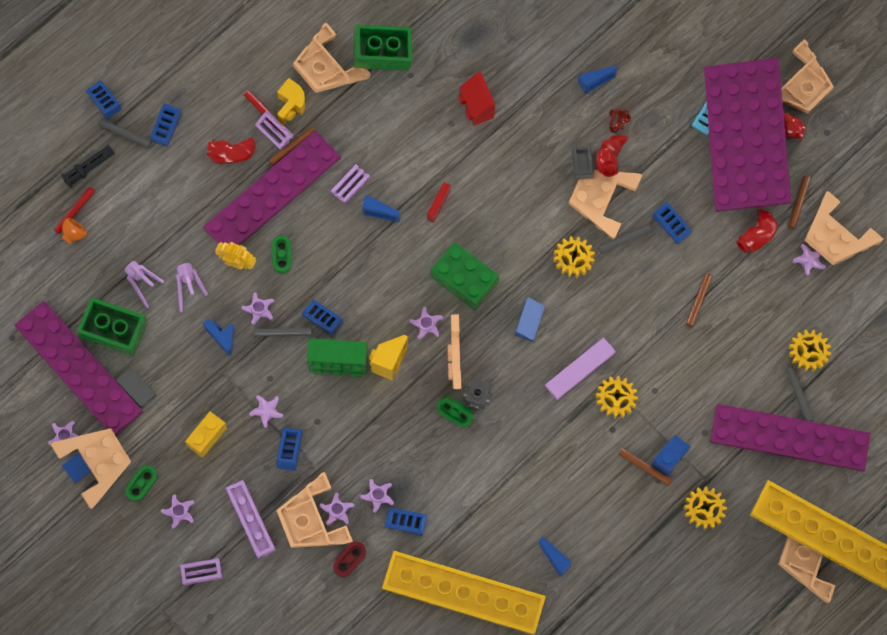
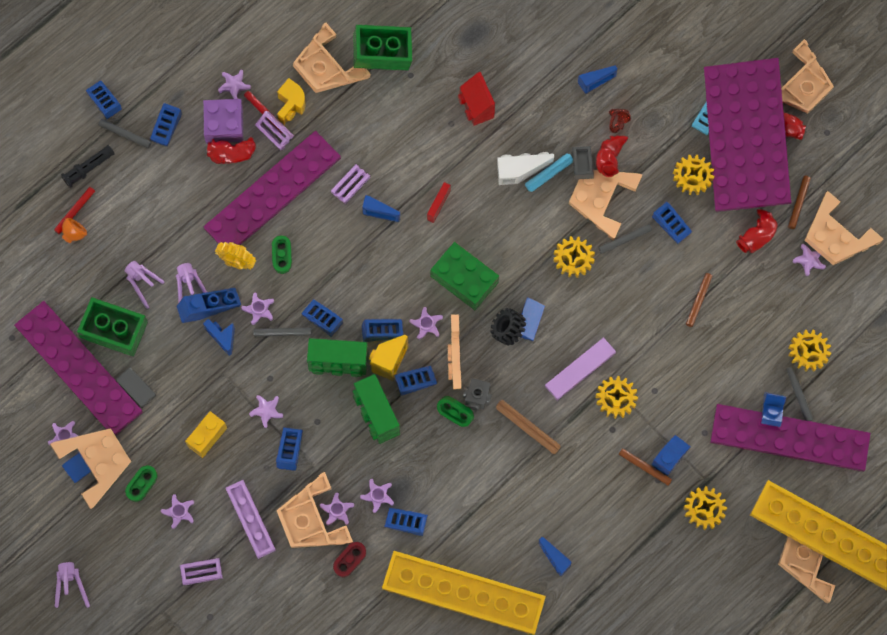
(66, 573): none -> lavender plant
(207, 304): none -> blue slope
(223, 120): none -> medium lavender brick
(234, 84): none -> lavender animal
(281, 154): dark orange piece -> none
(374, 323): none -> blue slope
(376, 409): none -> green brick
(413, 373): none -> blue slope
(508, 326): none -> black tyre
(518, 168): none -> white slope
(528, 427): none -> medium nougat axle
(549, 172): none -> medium azure axle
(693, 166): none -> yellow gear
(772, 409): none -> blue slope

